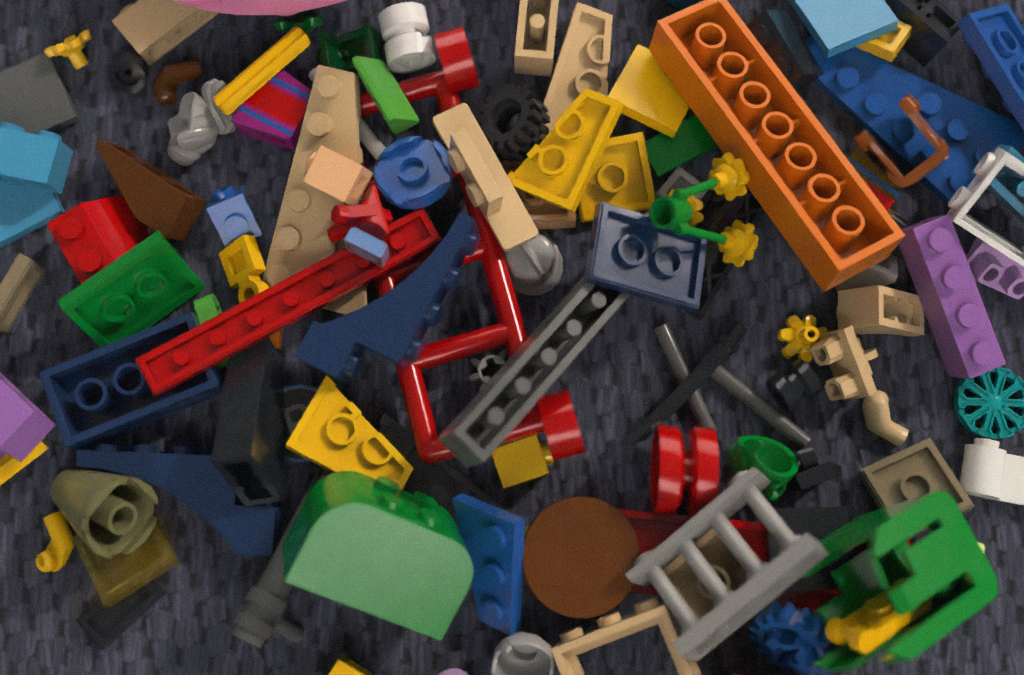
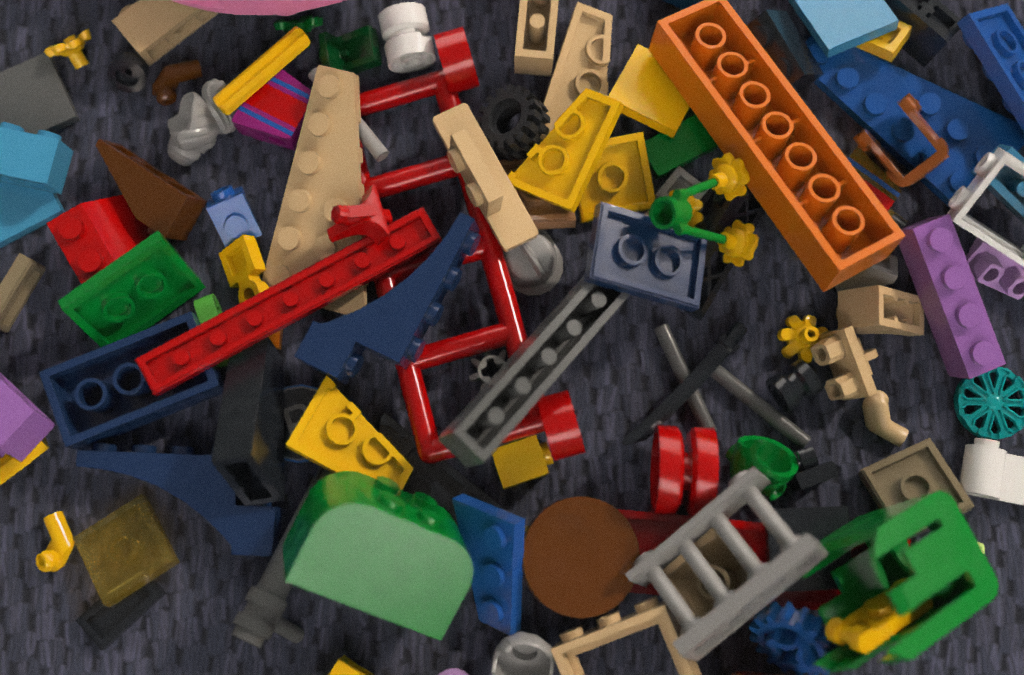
(106, 509): olive cone -> none
(337, 175): light nougat brick -> none
(367, 247): medium blue tile -> none
(385, 93): bright green slope -> none
(413, 172): blue tile -> none

